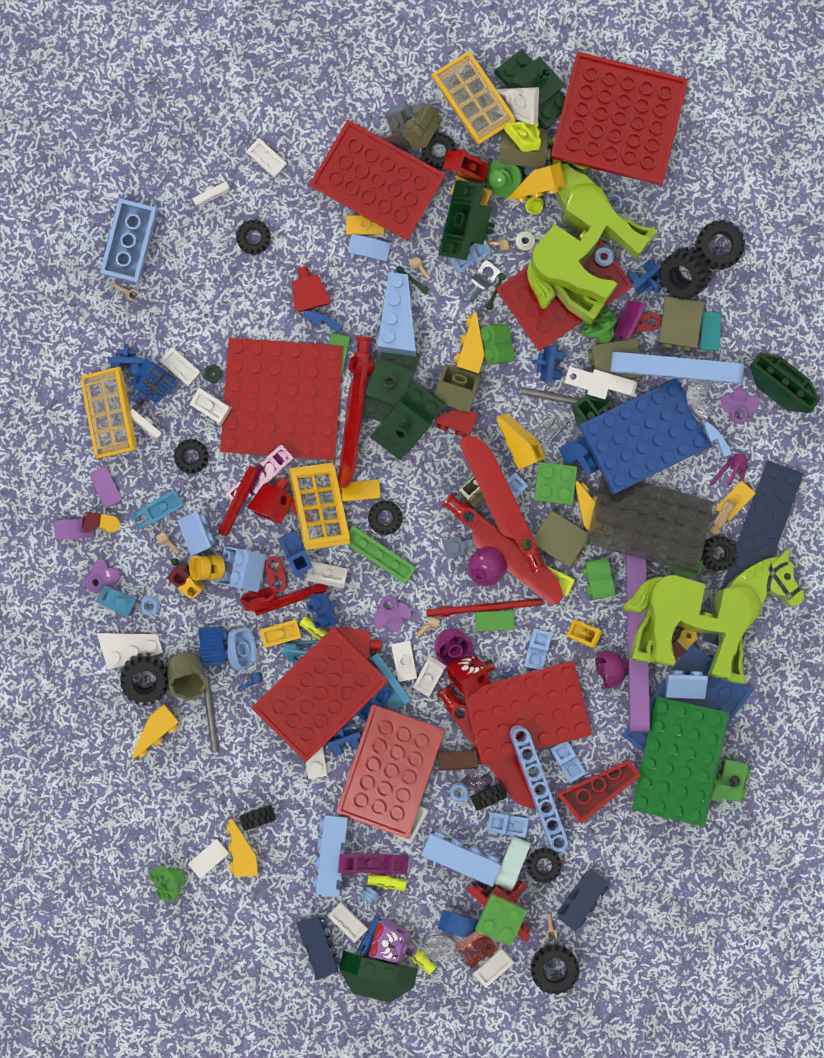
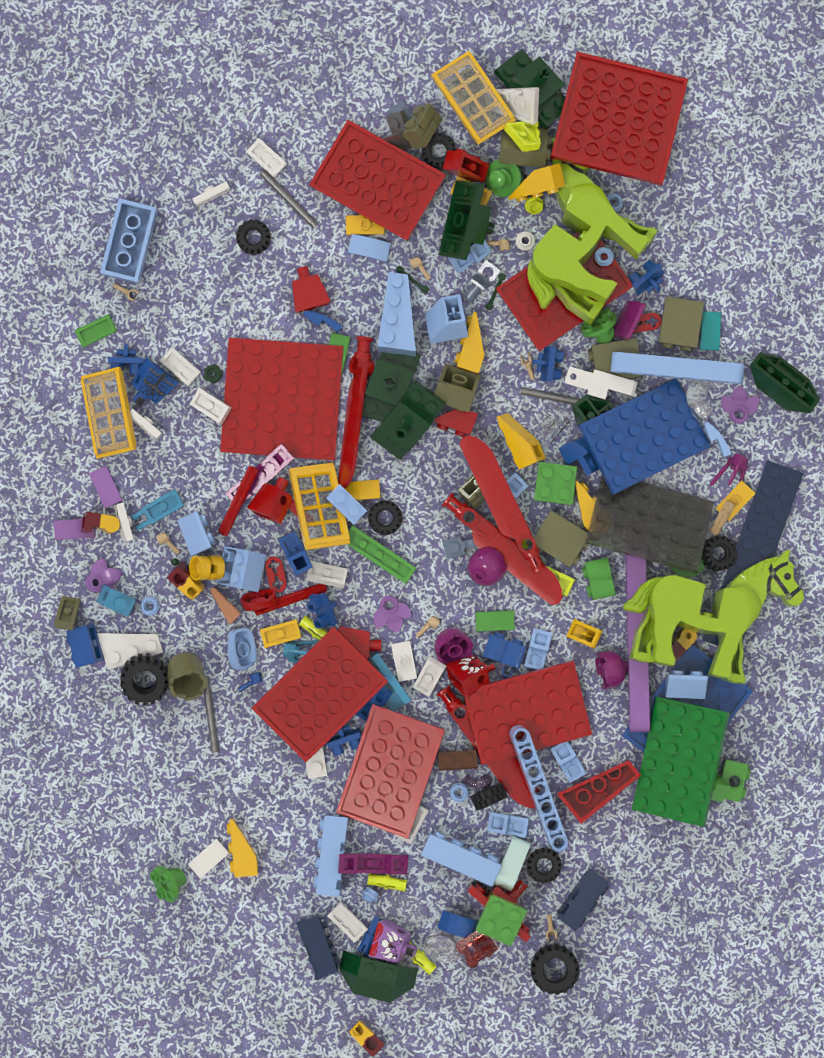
(67, 613): none -> olive slope
(84, 645): none -> blue brick
(95, 330): none -> bright green tile
(125, 522): none -> white plate
(156, 726): yellow slope -> none
(179, 456): black tyre -> none
(212, 645): blue brick -> none
(229, 611): none -> nougat slope
(257, 817): black tyre -> none
(288, 198): none -> flat silver bar
(346, 504): none -> light blue plate
(367, 1038): none -> leg
(446, 320): none -> light blue slope
(446, 611): red bar -> none
(493, 968): white tile -> none
(497, 344): bright green brick -> none
(504, 651): none -> blue brick
(527, 363): none -> tan hand
(675, 282): black tyre -> none
(734, 236): black tyre -> none

